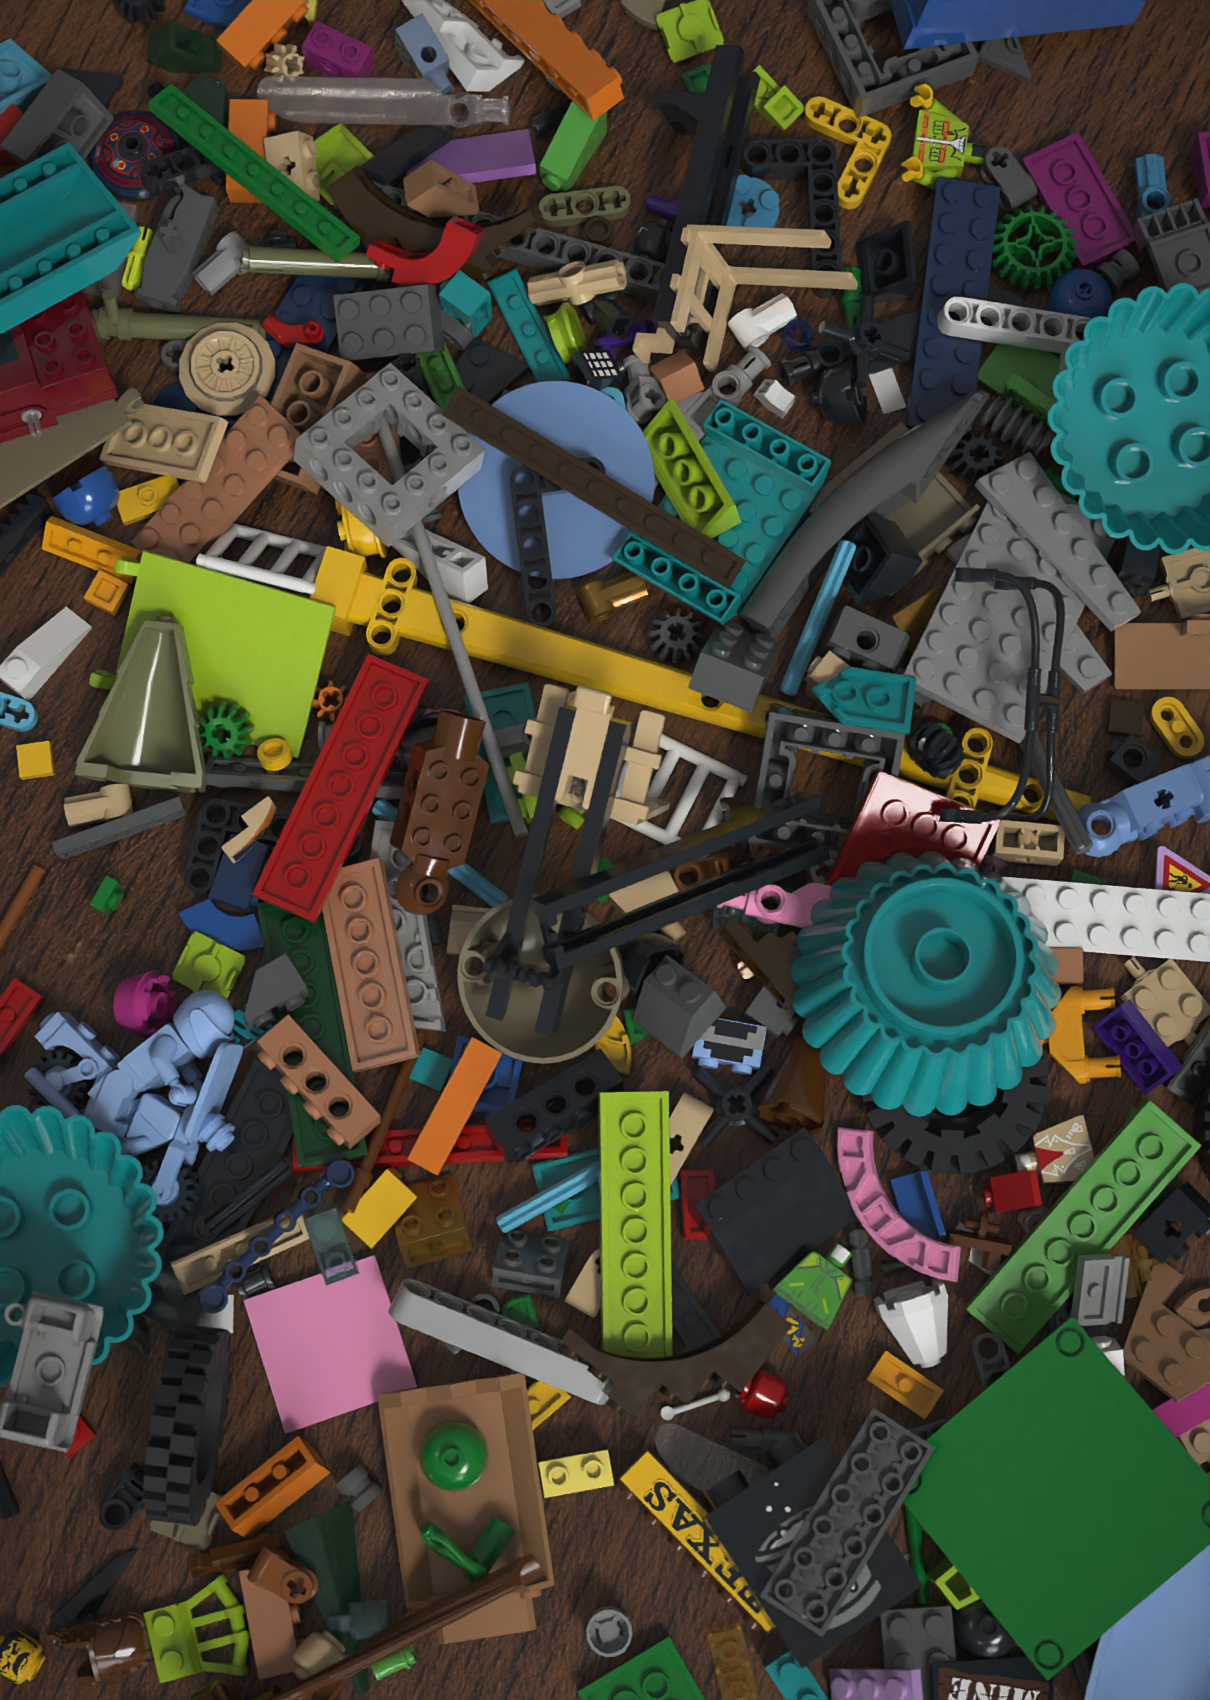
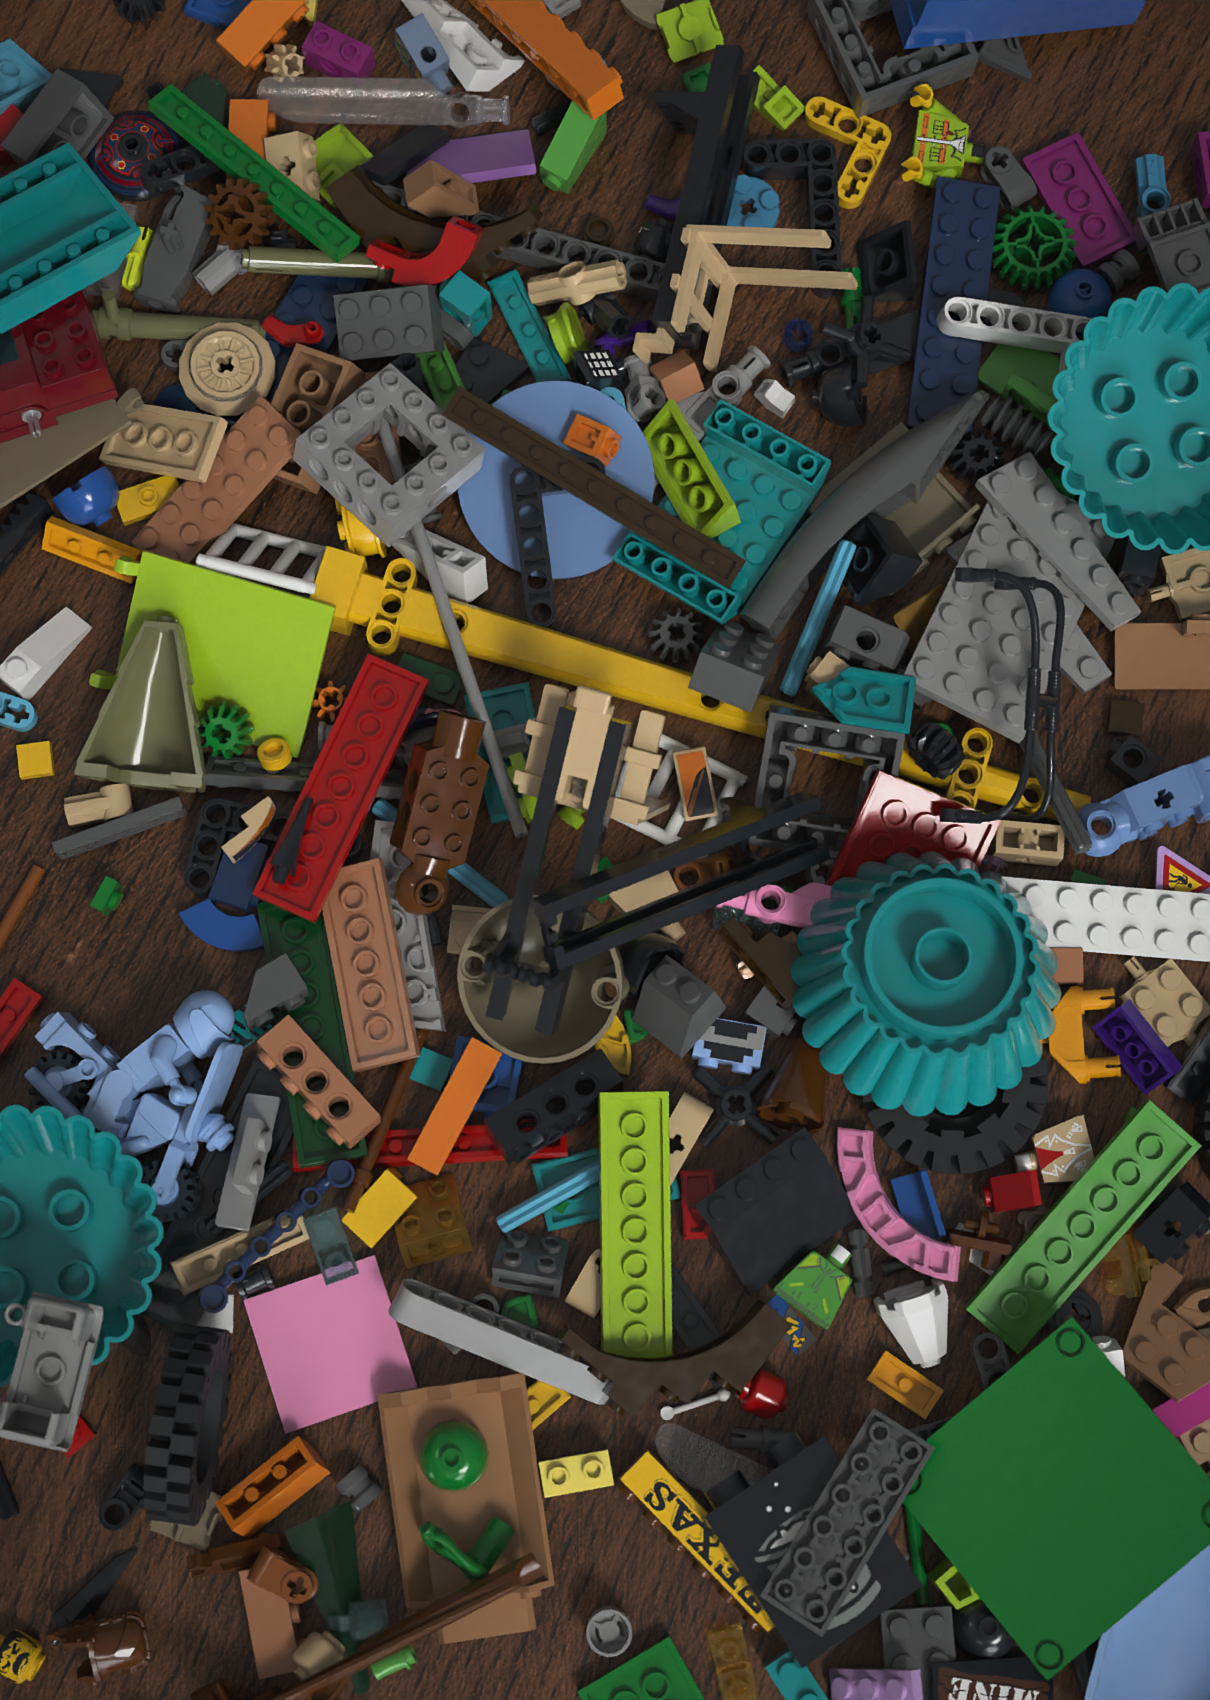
(106, 592): light orange plate -> none
(144, 1003): dark pink cone -> none
(177, 1642): lime plate -> none
(183, 50): clear green slope -> none
(208, 965): lime piece -> none
(243, 198): none -> reddish brown gear
(247, 1162): none -> light grey bracket
(287, 856): none -> black piece
(444, 683): none -> dark green plate
(592, 195): olive beam -> none
(592, 439): none -> orange bracket
(604, 598): pearl gold piece -> none
(695, 783): none -> slope
(756, 325): white piece -> none
(887, 391): white sticker -> none
(1100, 1289): light grey plate -> none
(1178, 727): yellow plate -> none

